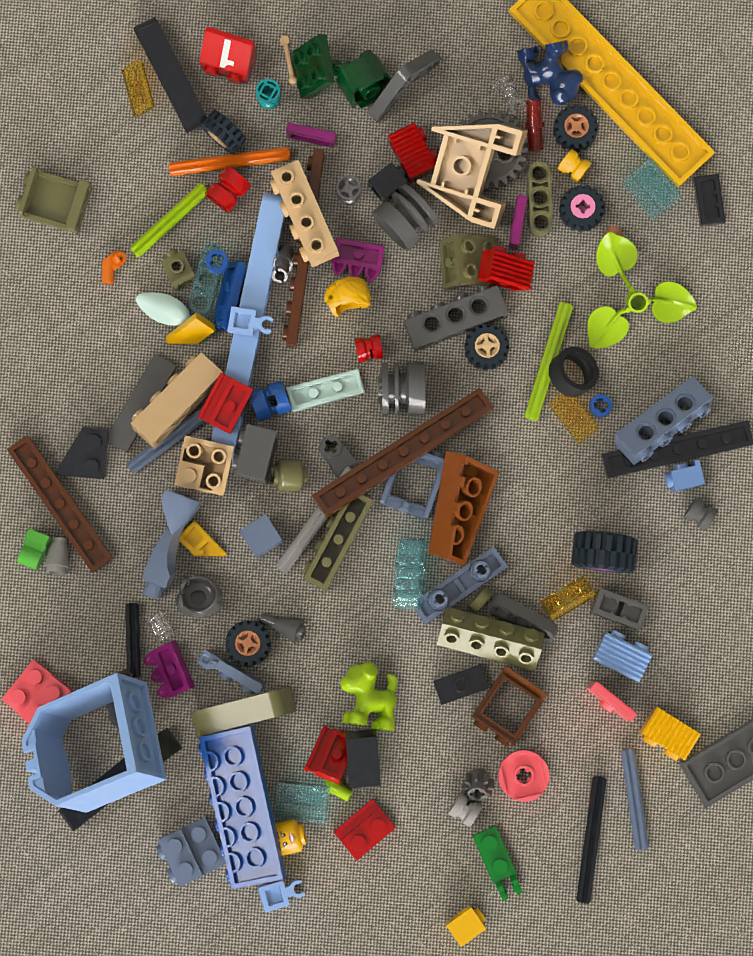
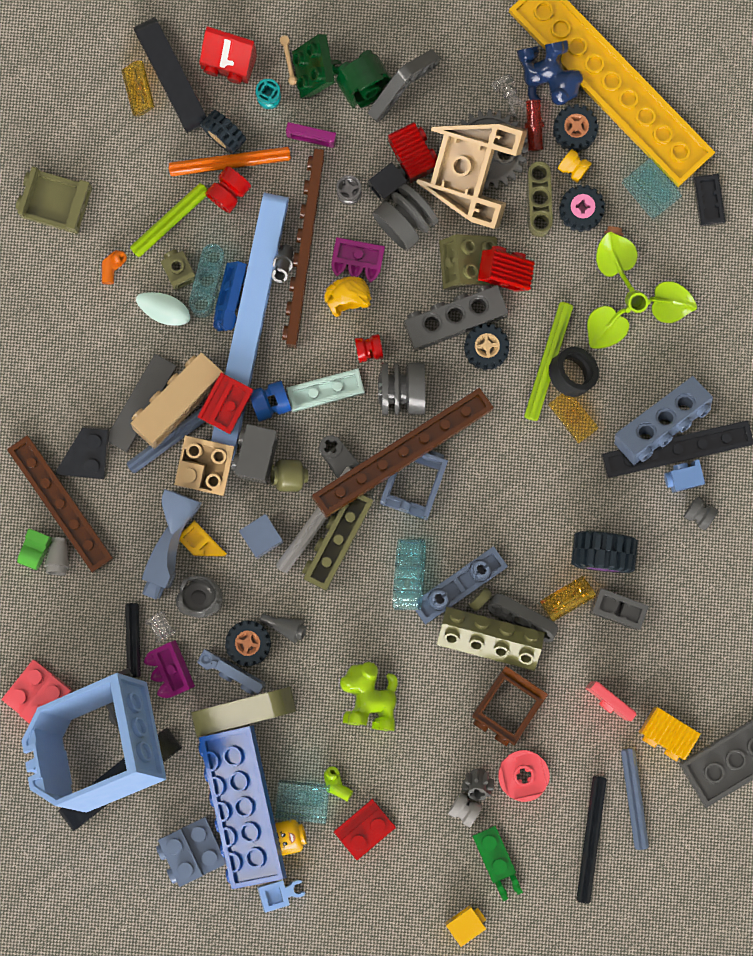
(191, 331): yellow tile -> none
(225, 262): blue bush -> none
(244, 321): light blue plate -> none
(305, 214): tan brick -> none
(329, 755): red plate -> none
(363, 758): black panel -> none
(460, 506): dark orange wedge -> none
(461, 684): black plate -> none
(517, 222): magenta tile -> none
(605, 400): blue bush -> none
(622, 656): light blue brick -> none

